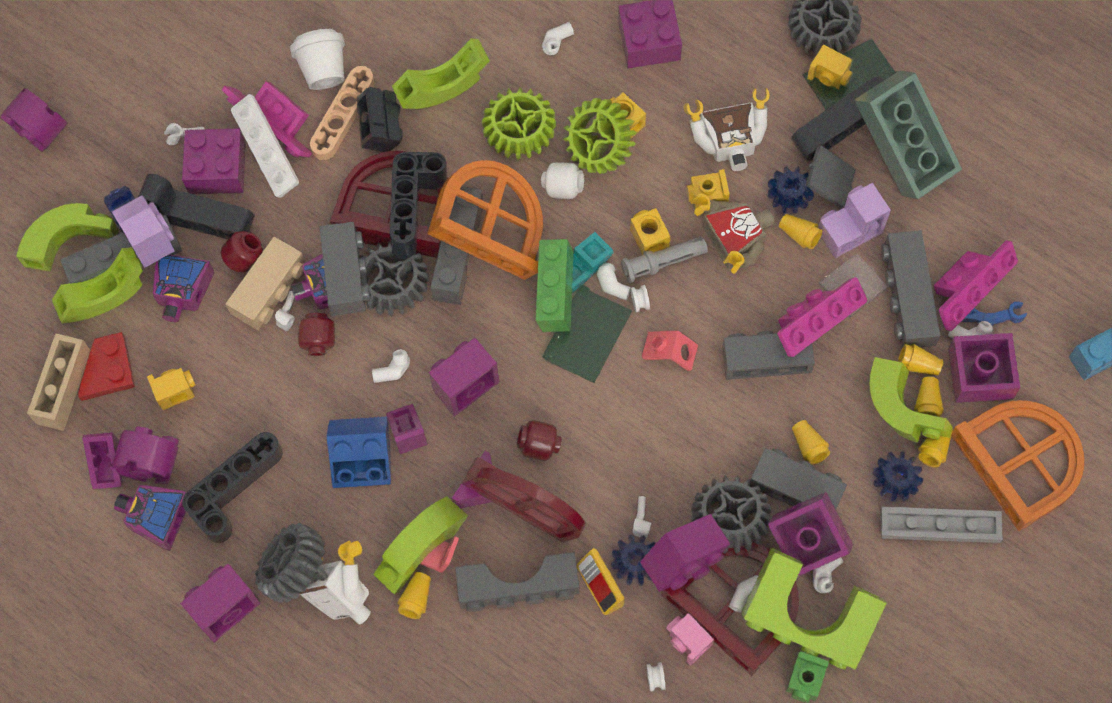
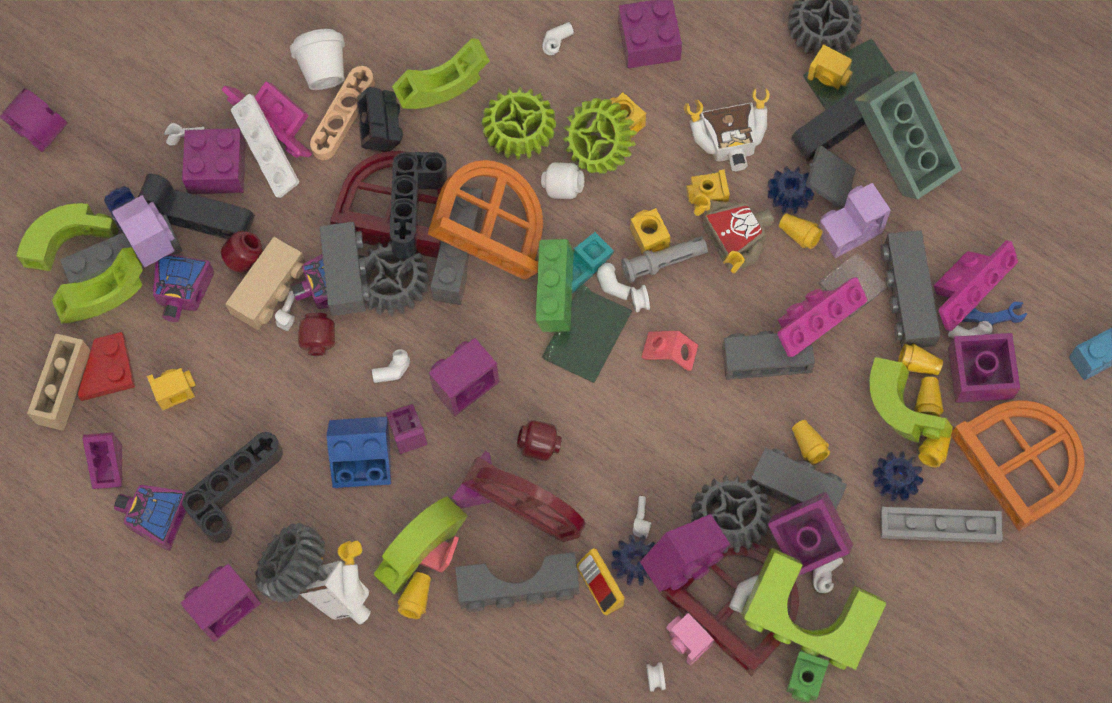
(145, 455): magenta brick -> none

